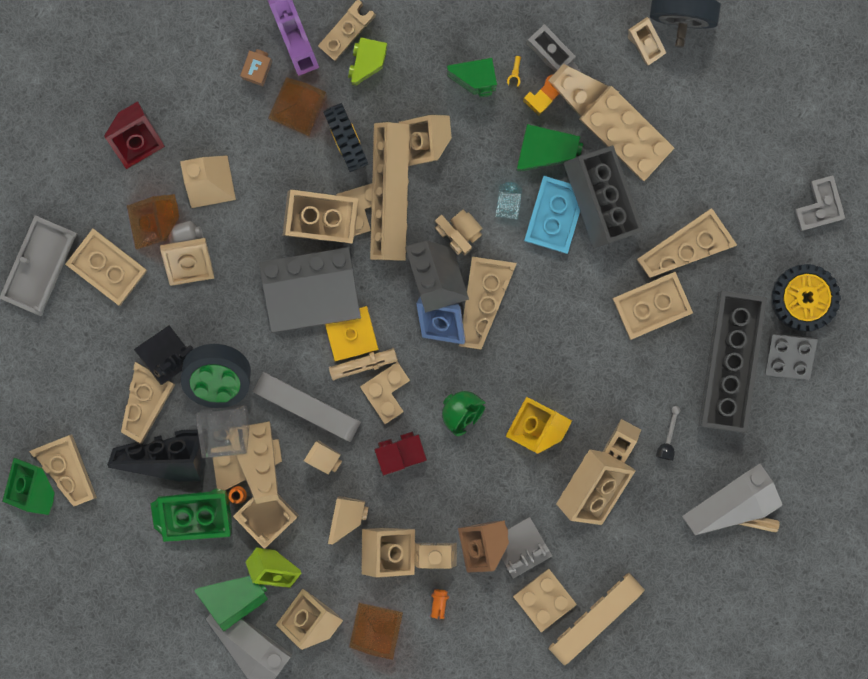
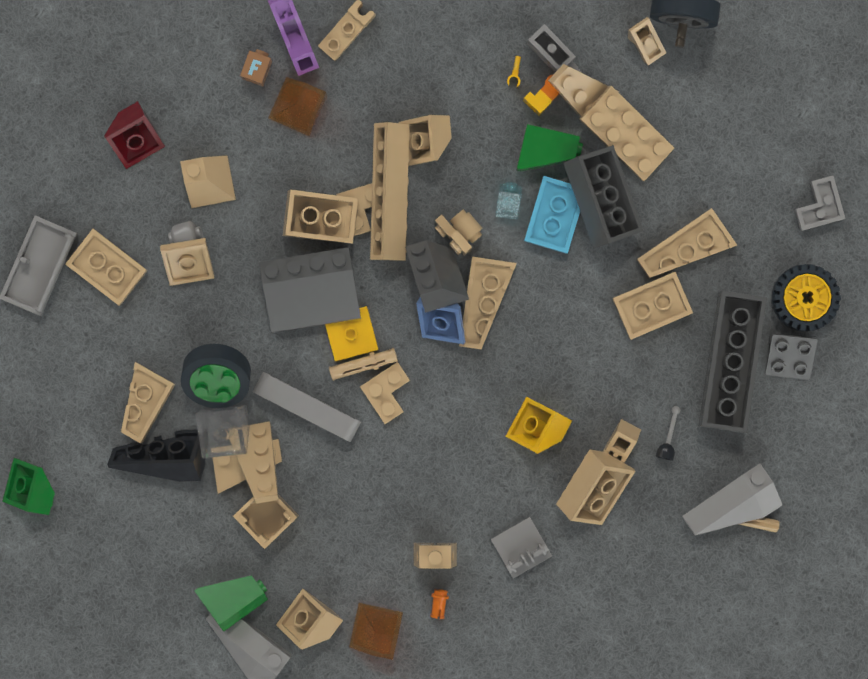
(67, 469): tan wing -> none
(153, 219): clear orange slope -> none
(163, 354): black hinge -> none
(193, 516): green slope -> none
(243, 495): orange pin -> none
(271, 568): lime slope -> none
(323, 458): tan slope -> none
(345, 137): black wheel -> none
(346, 517): tan slope -> none
(369, 59): lime slope -> none
(388, 552): tan slope -> none
(400, 454): dark red brick -> none
(461, 410): green cylinder -> none
(474, 76): green slope -> none
(483, 545): medium nougat slope -> none
(544, 600): tan plate -> none
(595, 621): tan beam -> none

